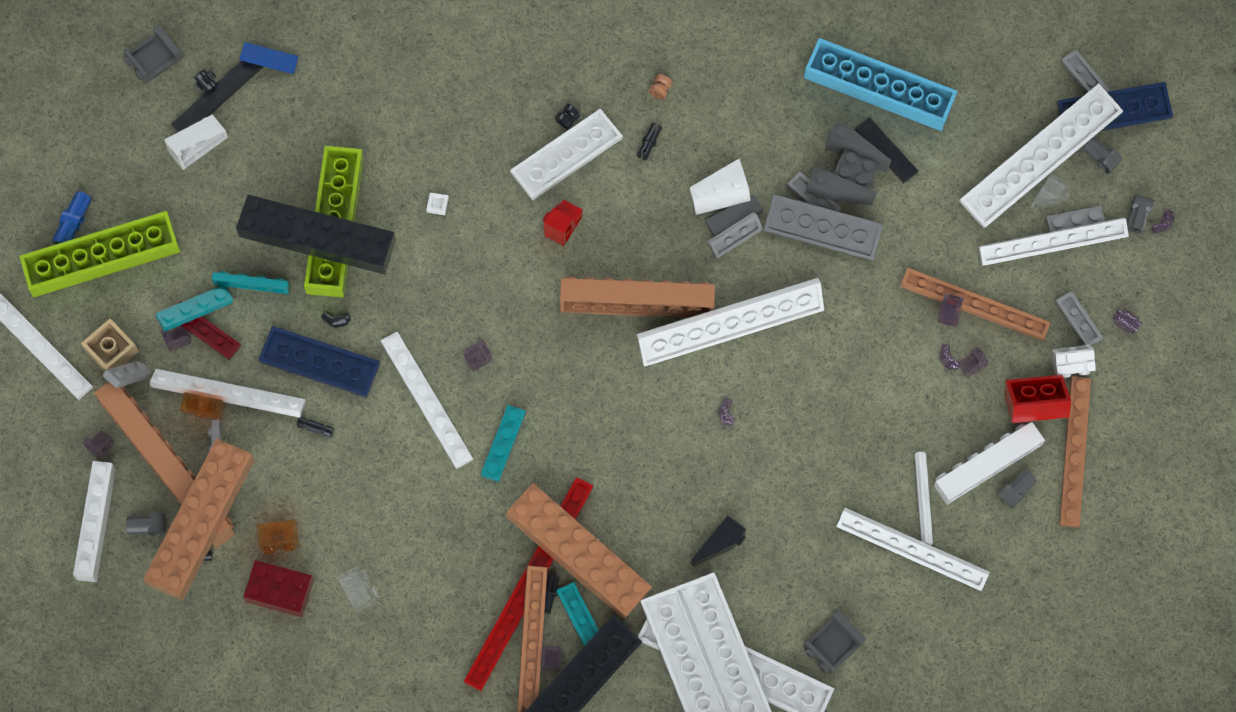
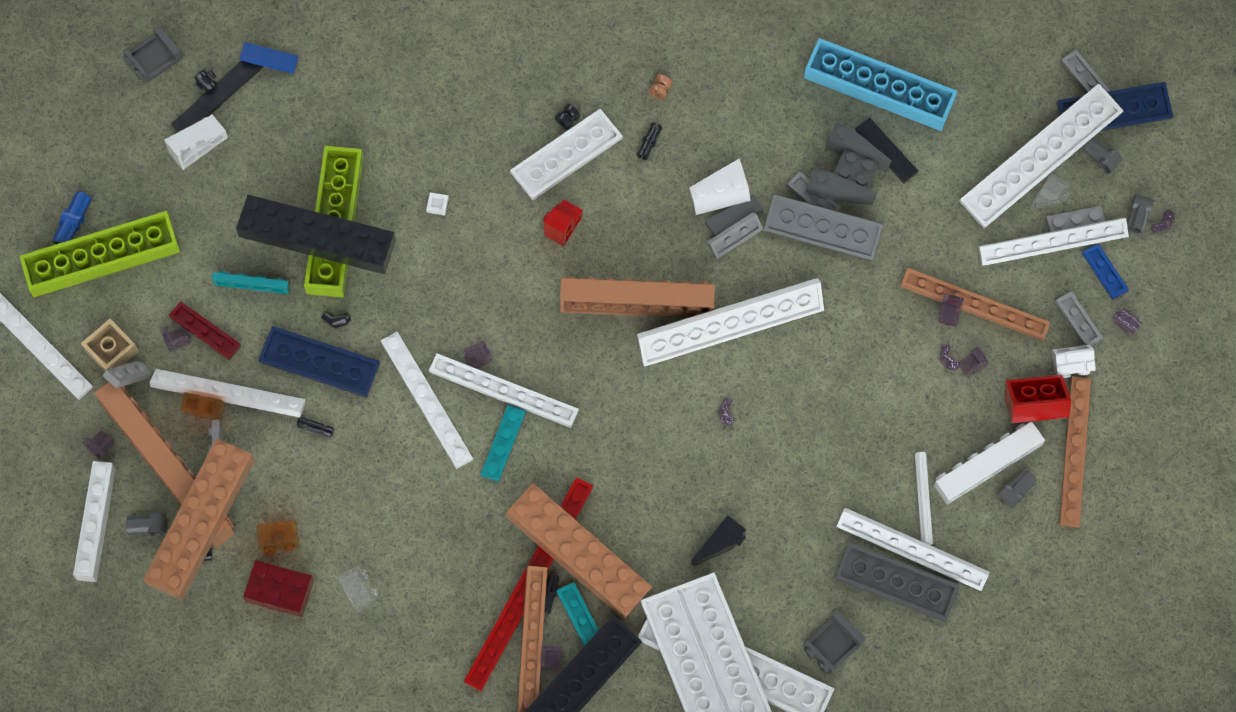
(194, 308): teal plate -> none
(504, 390): none -> white plate
(897, 582): none -> dark grey plate
(1105, 271): none -> blue tile

